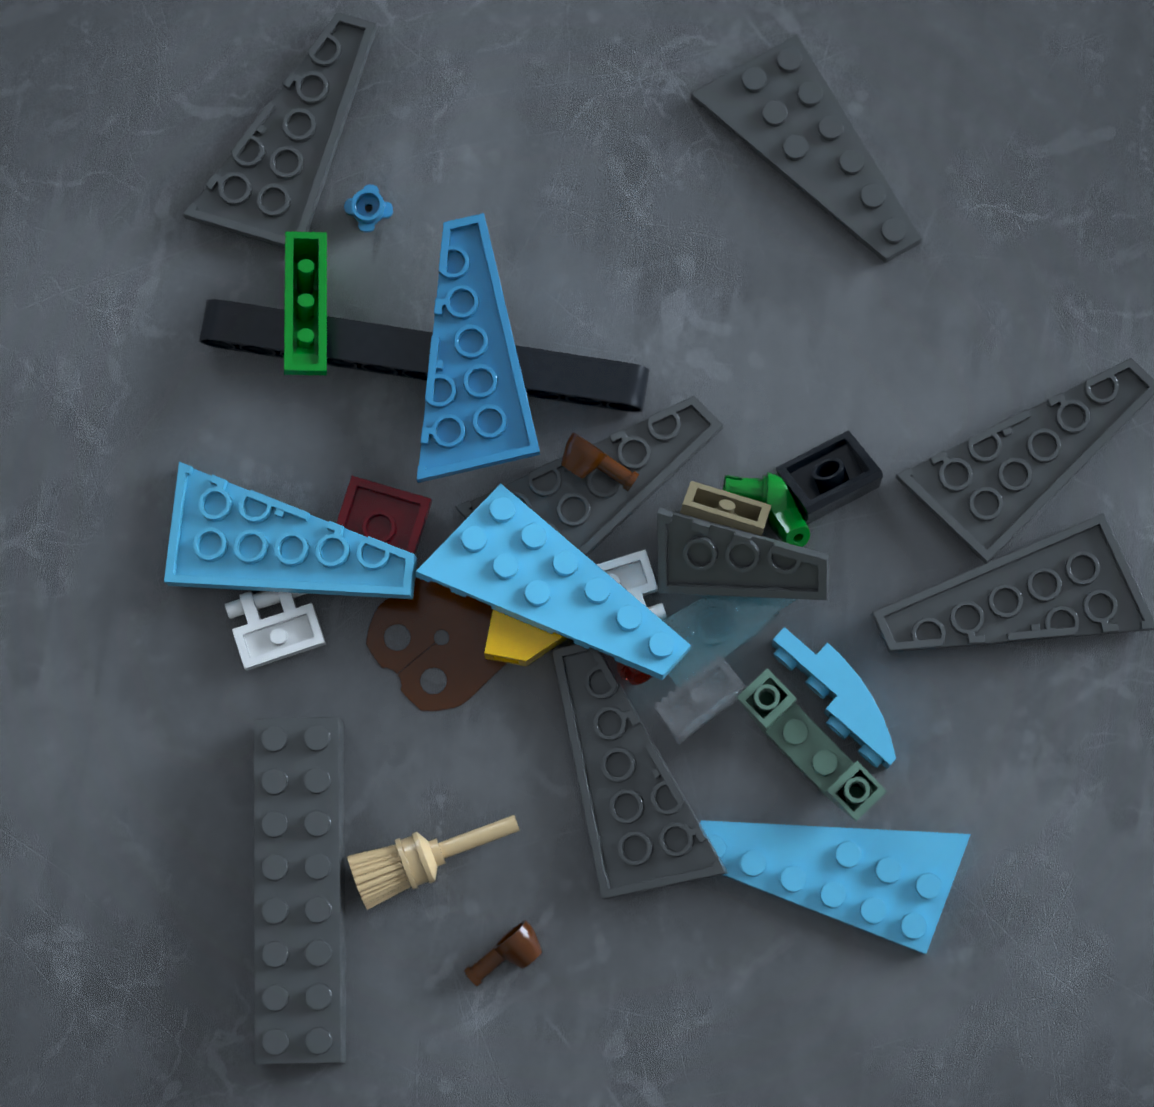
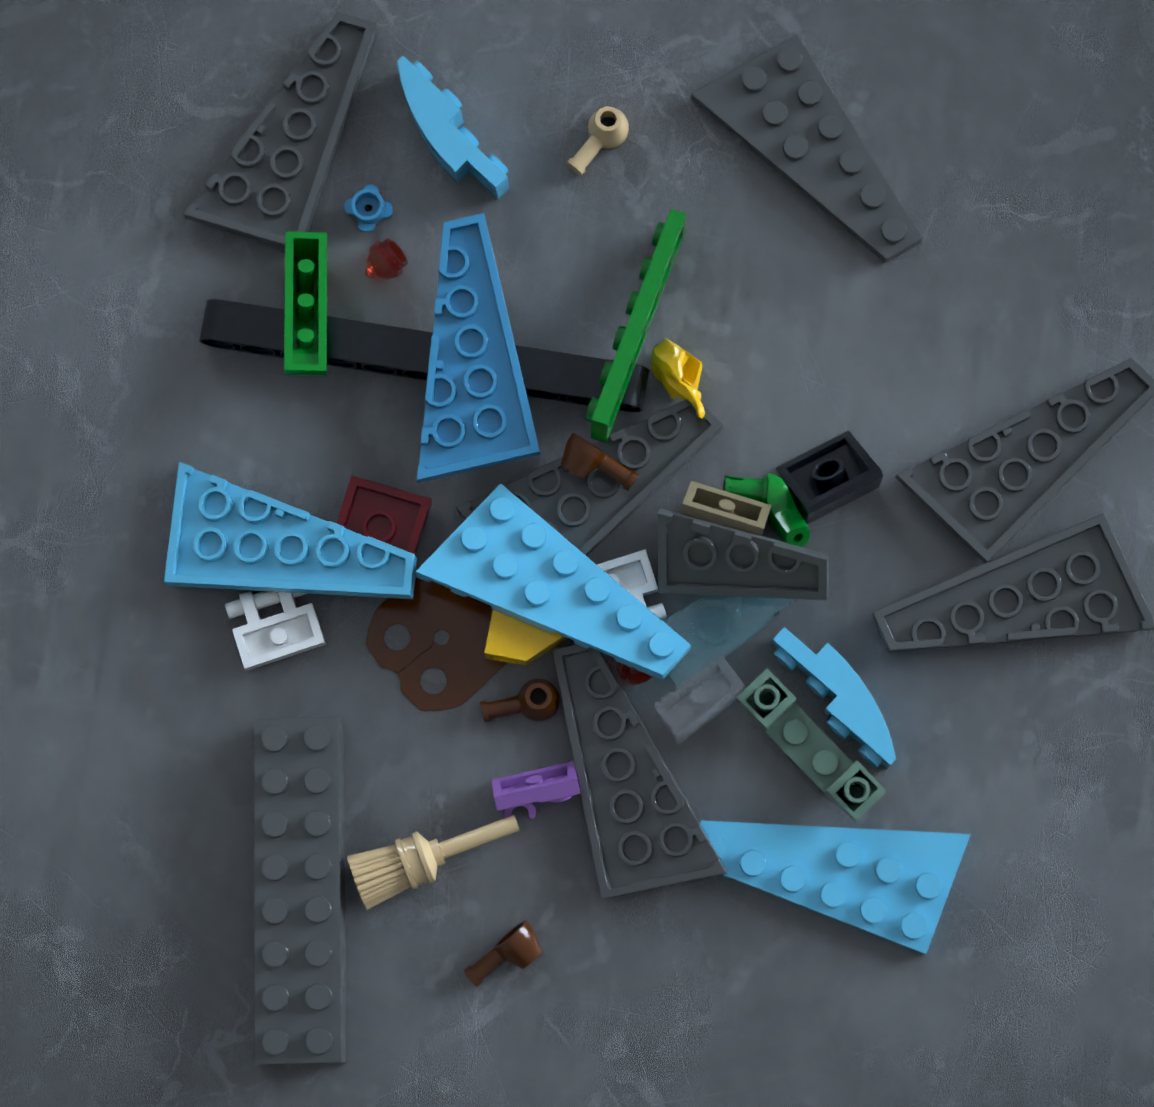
(385, 260): none -> clear red plate
(438, 122): none -> medium azure slope
(523, 703): none -> reddish brown bar
(544, 784): none -> medium lavender plate
(600, 137): none -> tan bar
(630, 339): none -> green plate
(678, 373): none -> yellow piece

